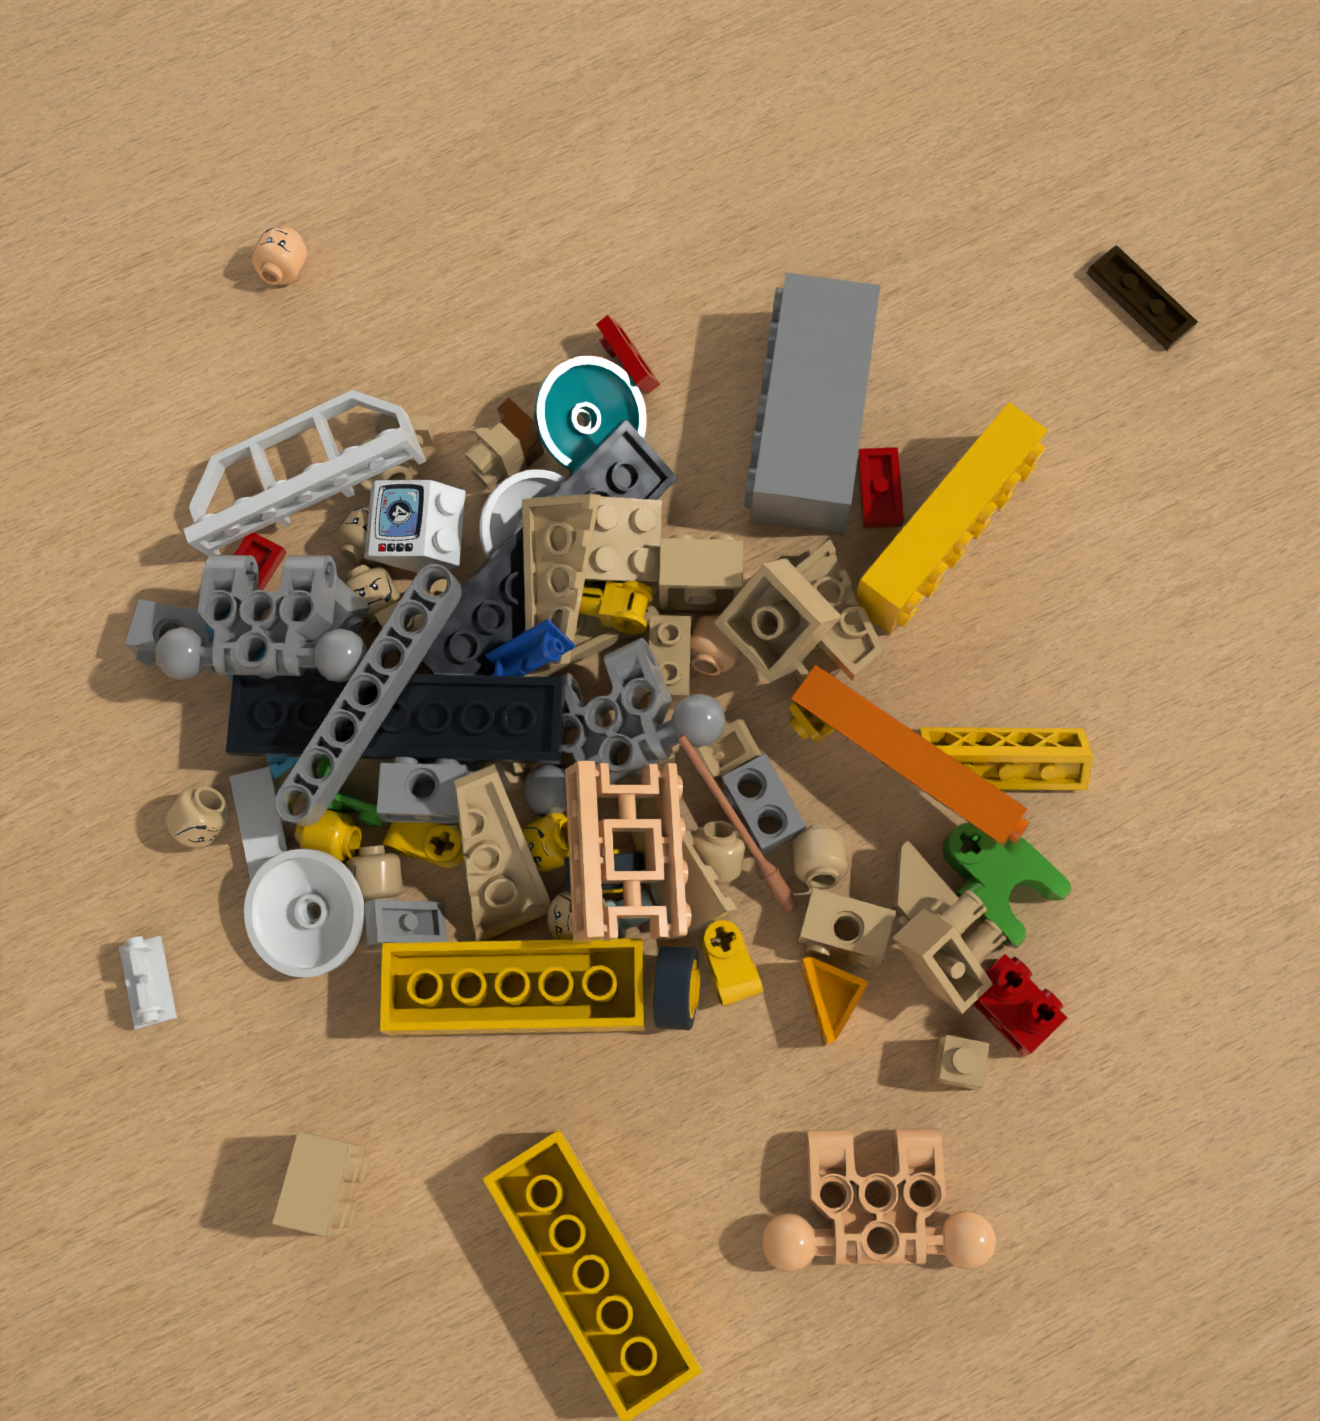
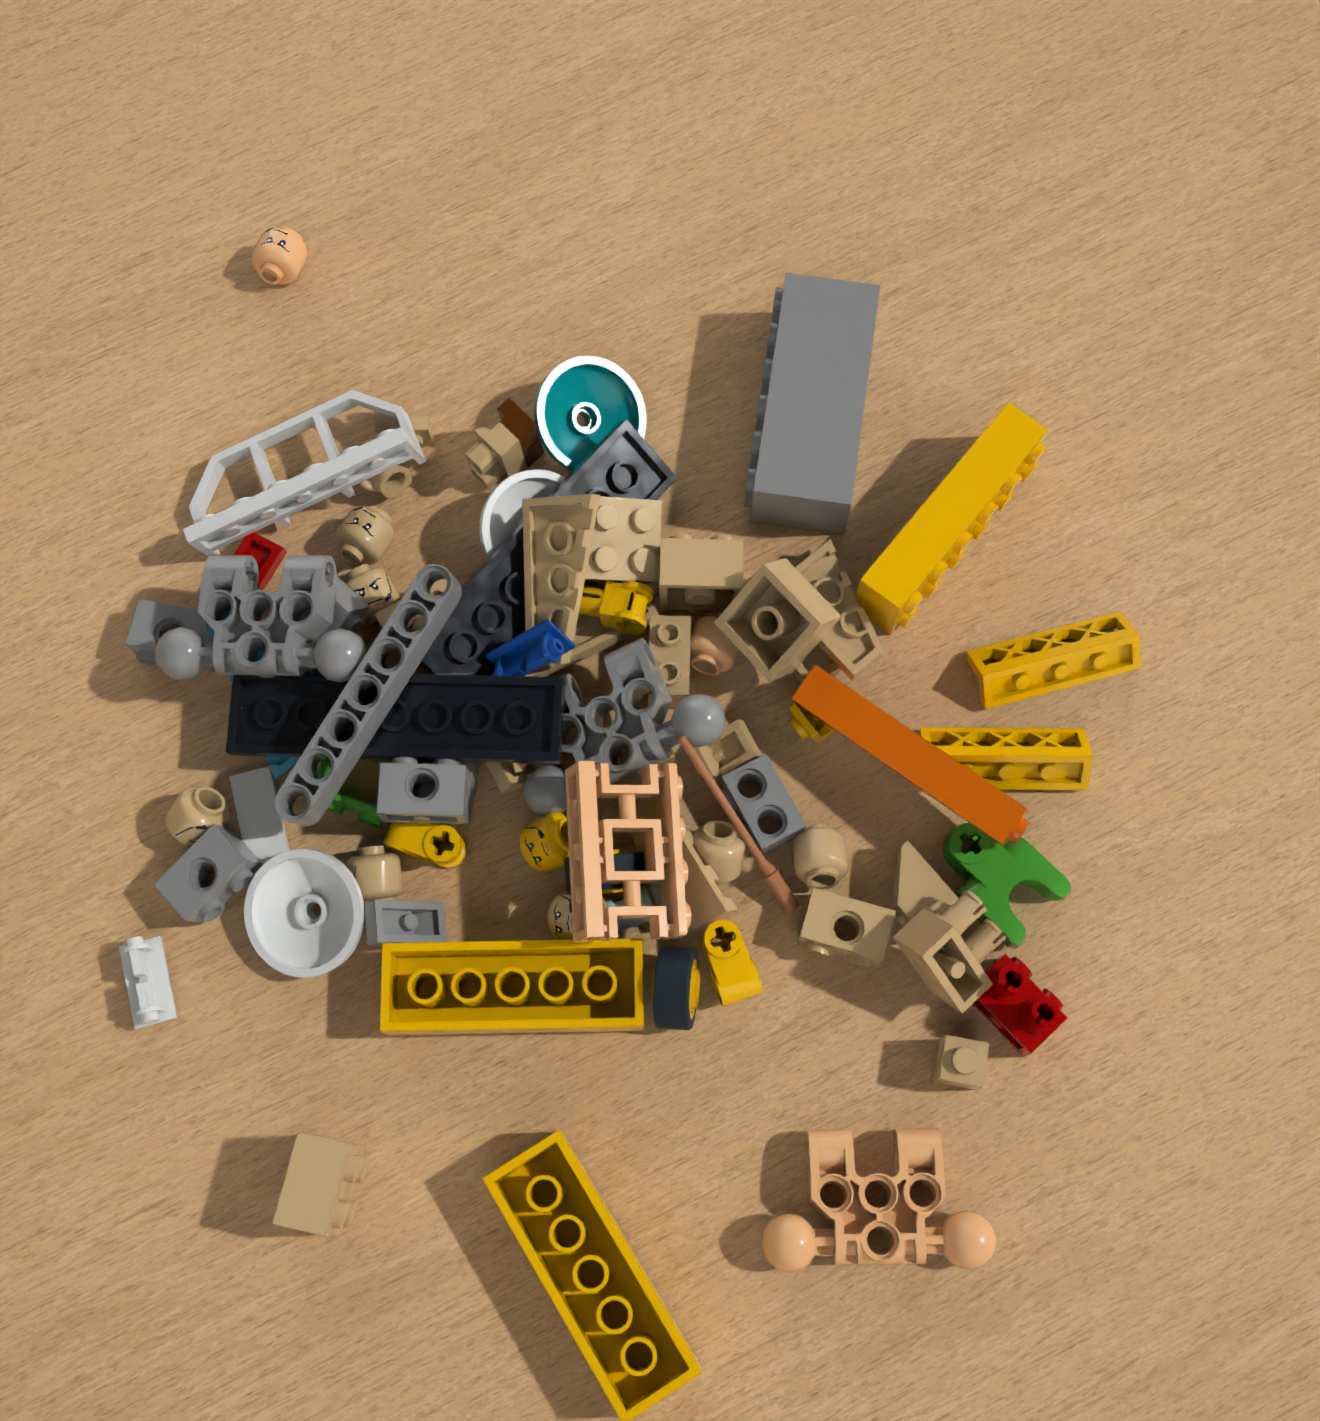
(187, 879): none -> light grey brick
(332, 834): yellow head -> none
(414, 524): white slope -> none
(497, 861): tan wing -> none
(618, 344): red plate -> none
(832, 996): light orange slope -> none
(880, 487): red plate -> none
(1058, 662): none -> yellow fence
(1142, 297): dark brown tile -> none

